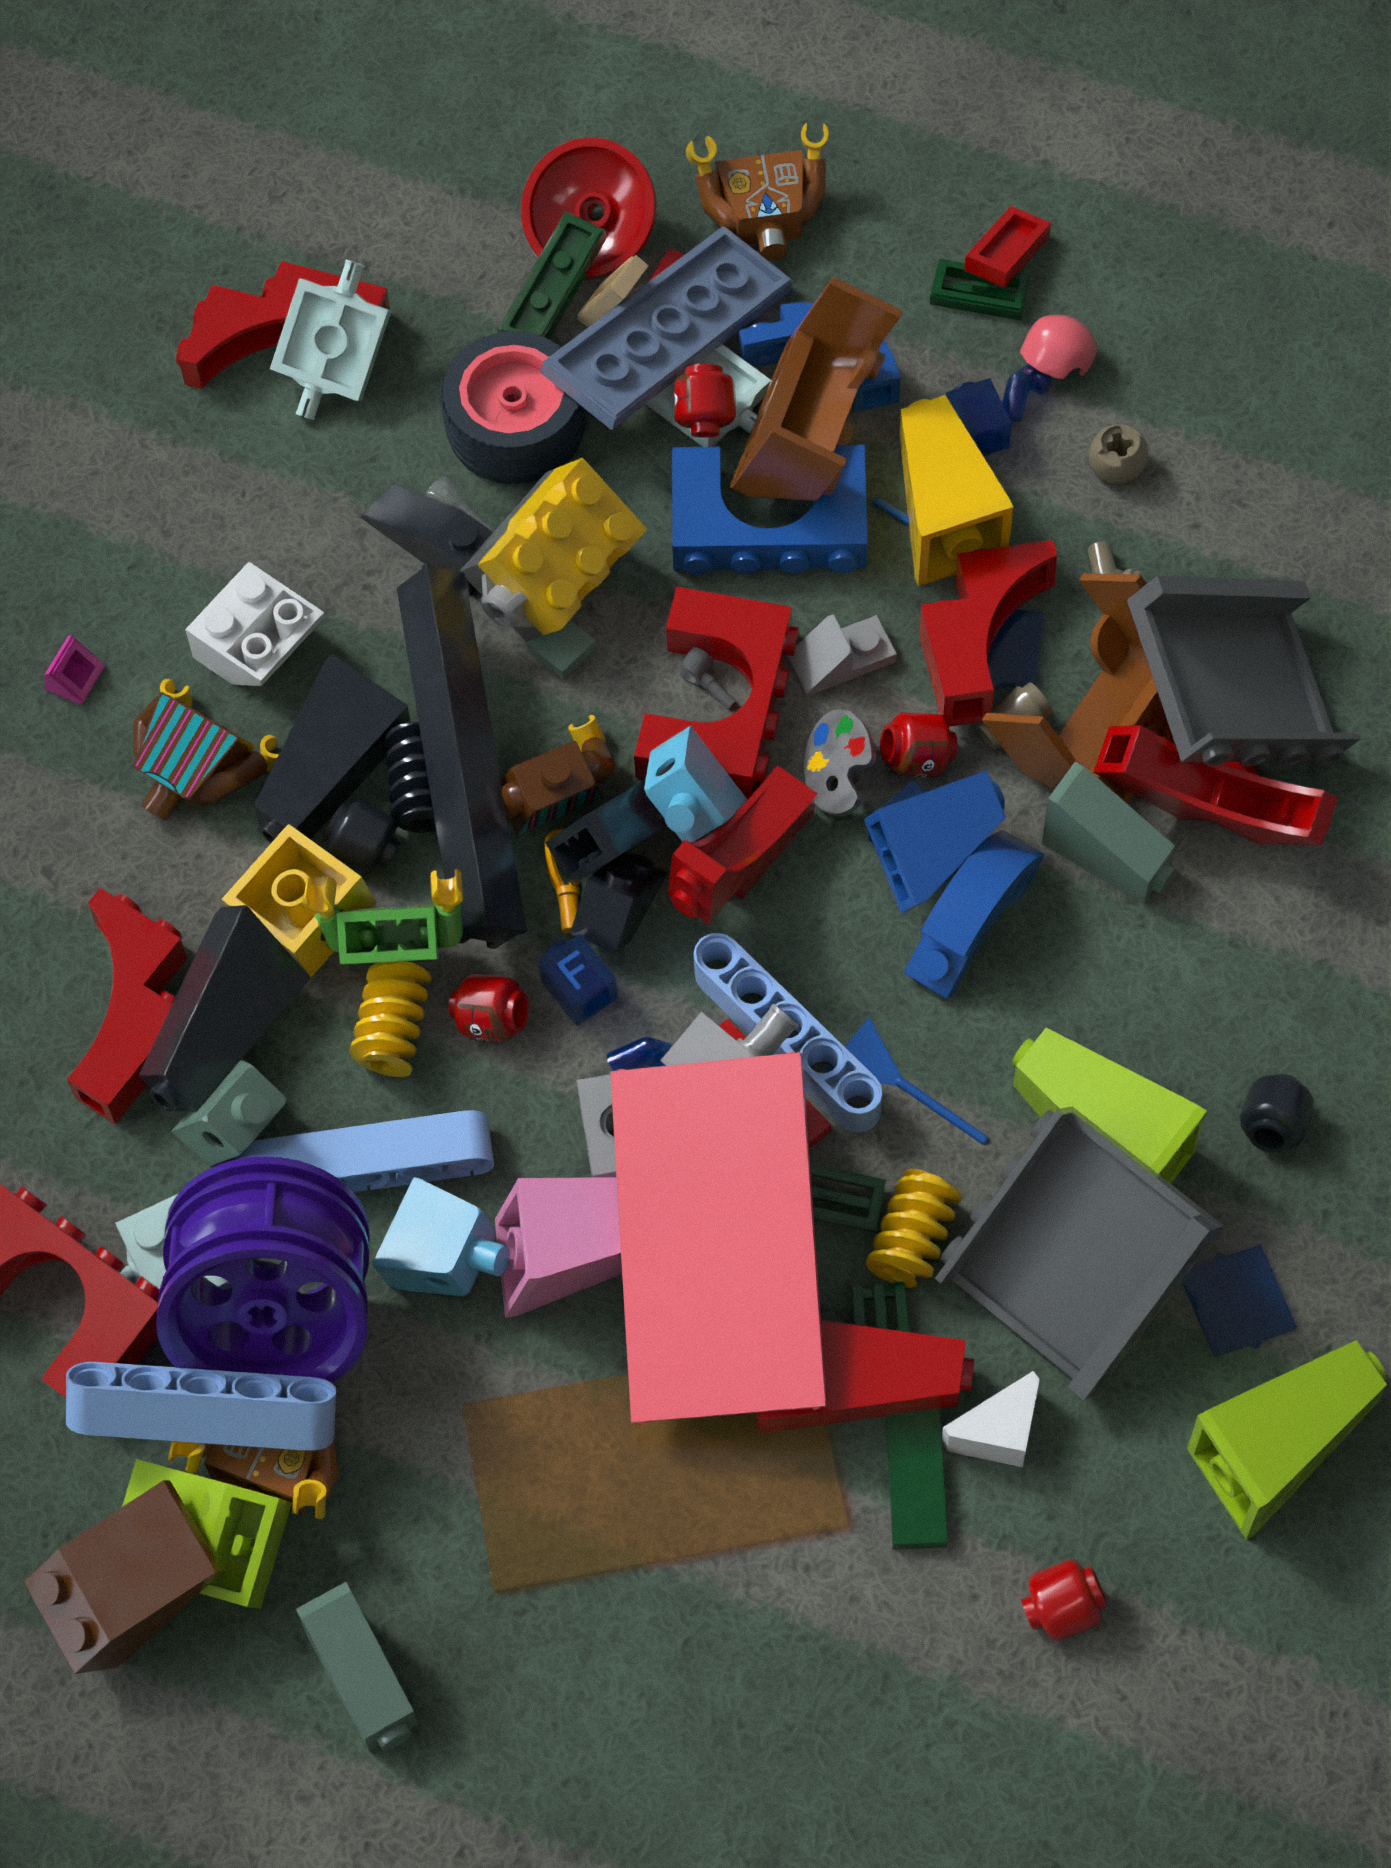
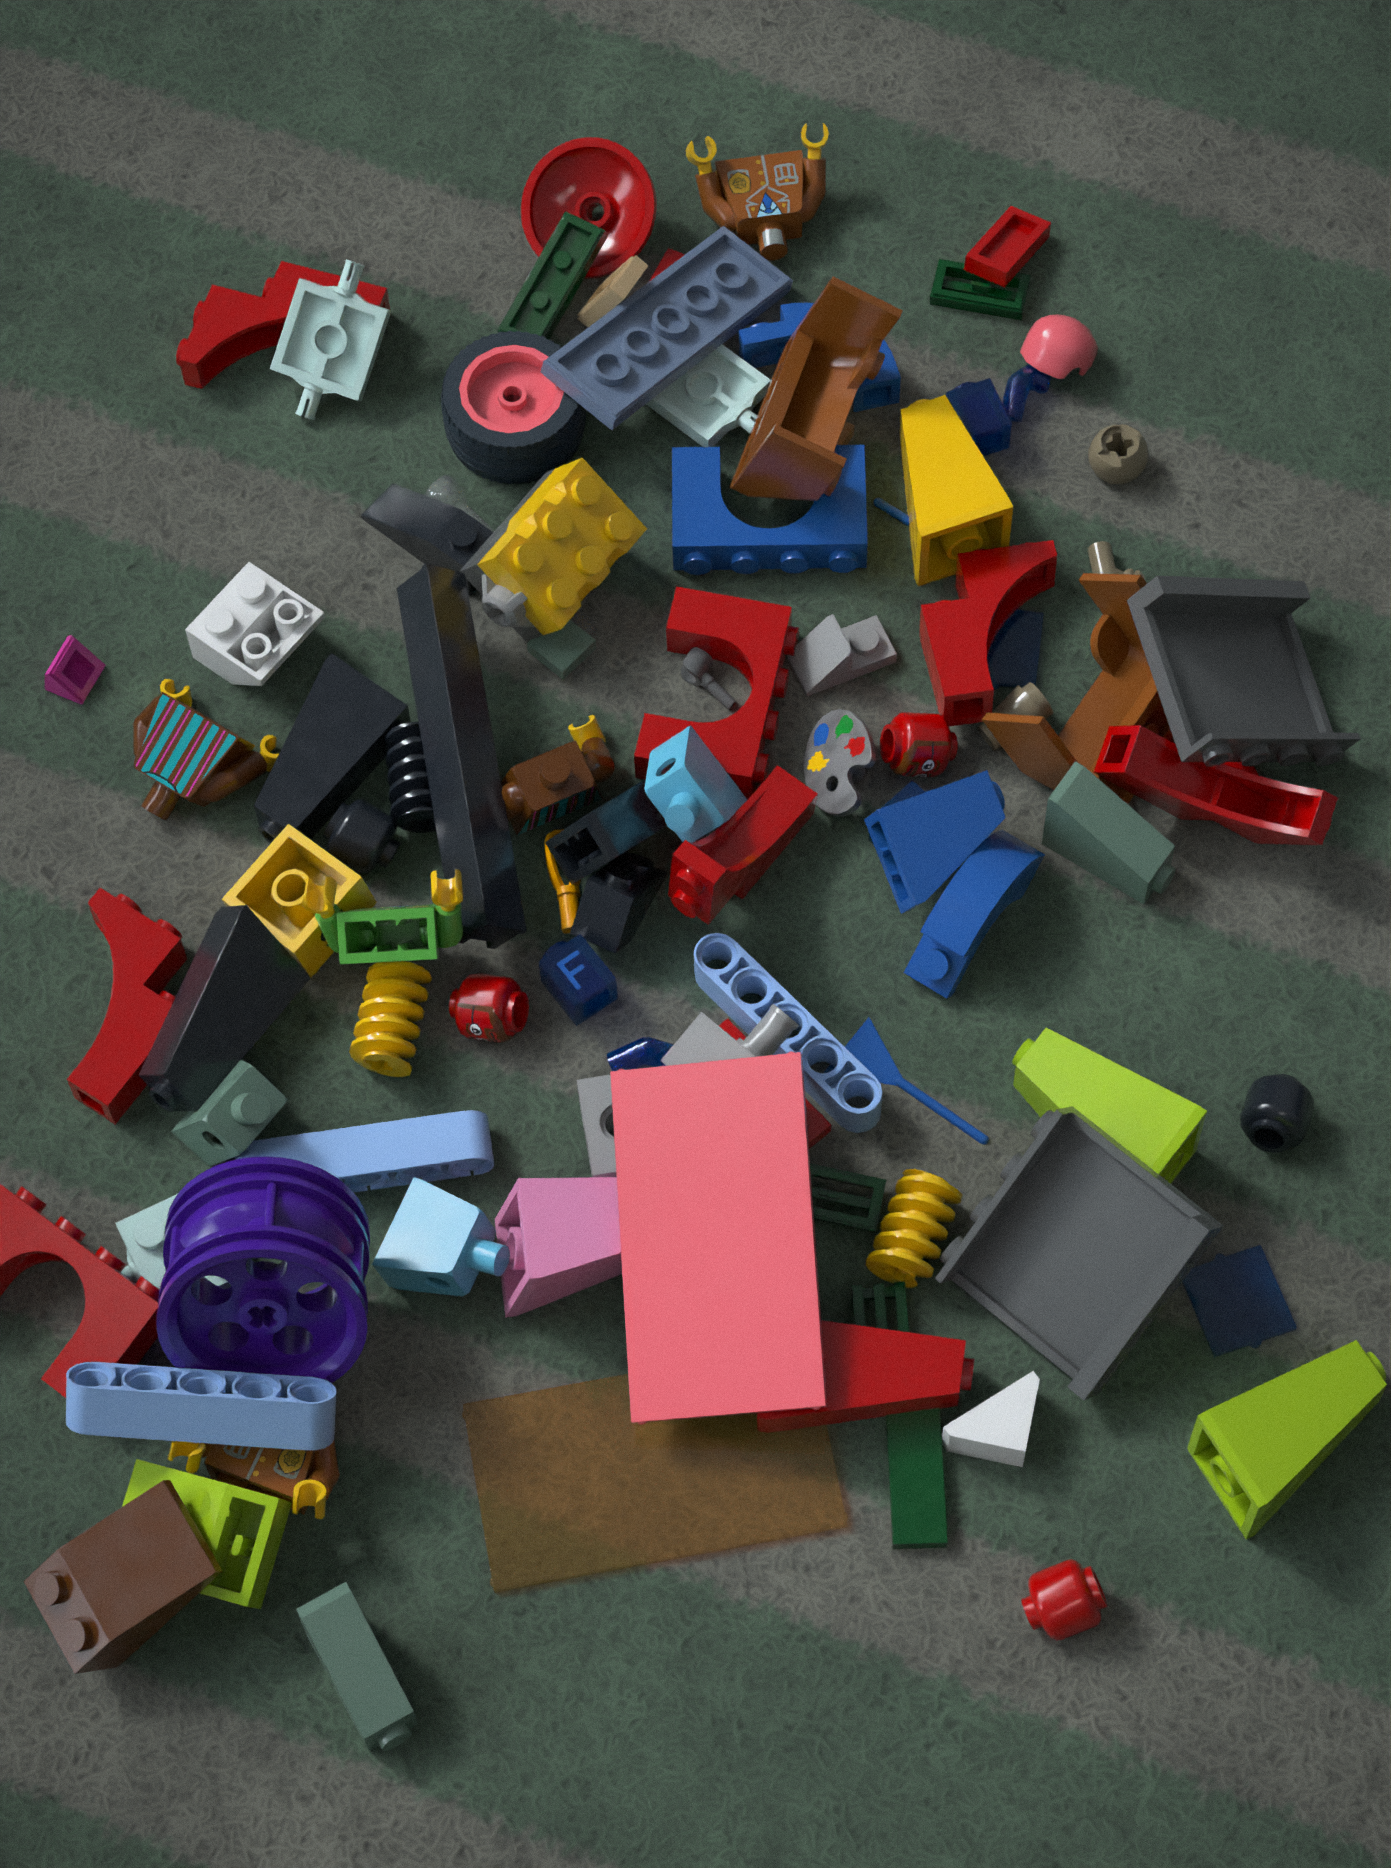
(704, 400): red head -> none

